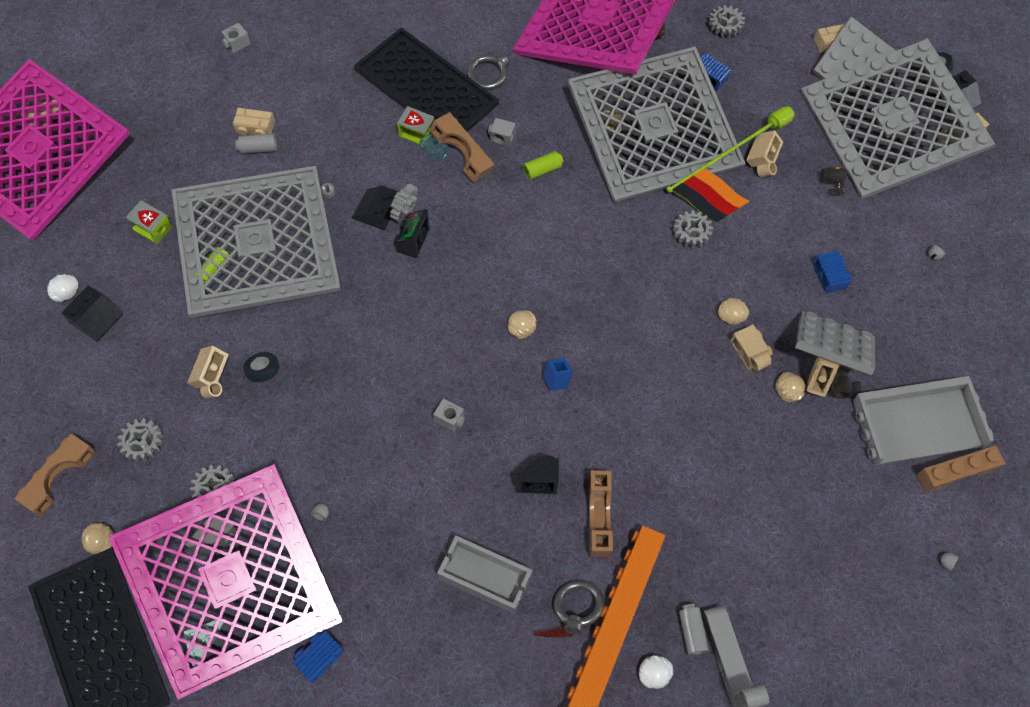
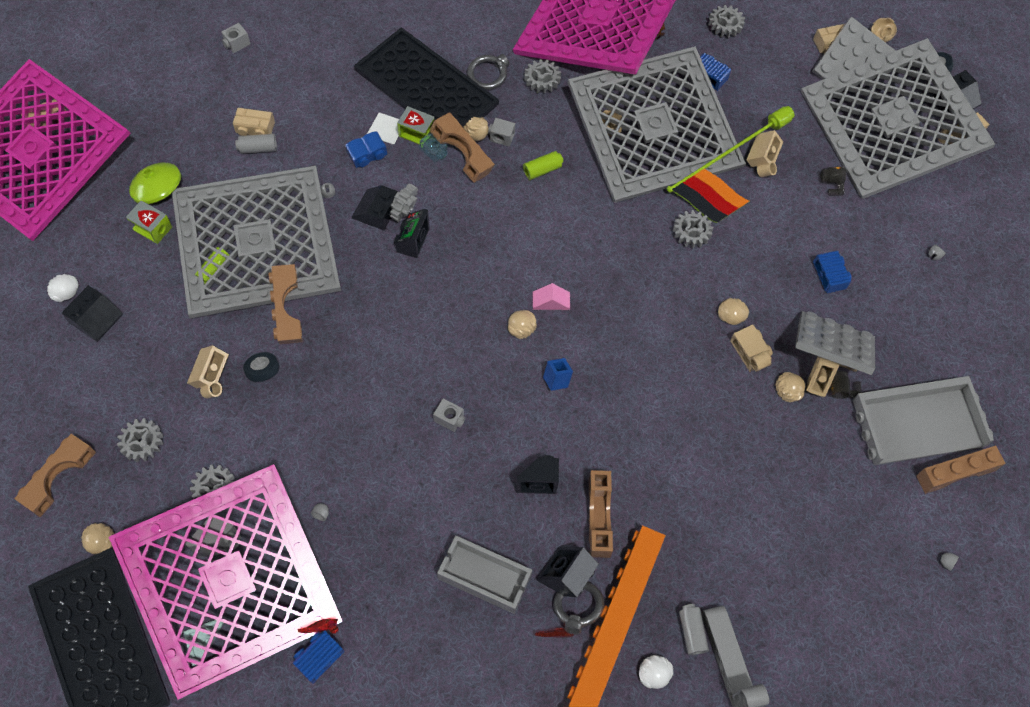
(154, 182): none -> lime dish
(284, 280): none -> medium nougat arch
(321, 625): none -> clear red bar
(366, 149): none -> blue brick
(386, 127): none -> white sticker
(477, 128): none -> tan hair
(542, 76): none -> light grey gear
(551, 298): none -> bright pink slope
(568, 571): none -> black slope
(884, 29): none -> tan hair

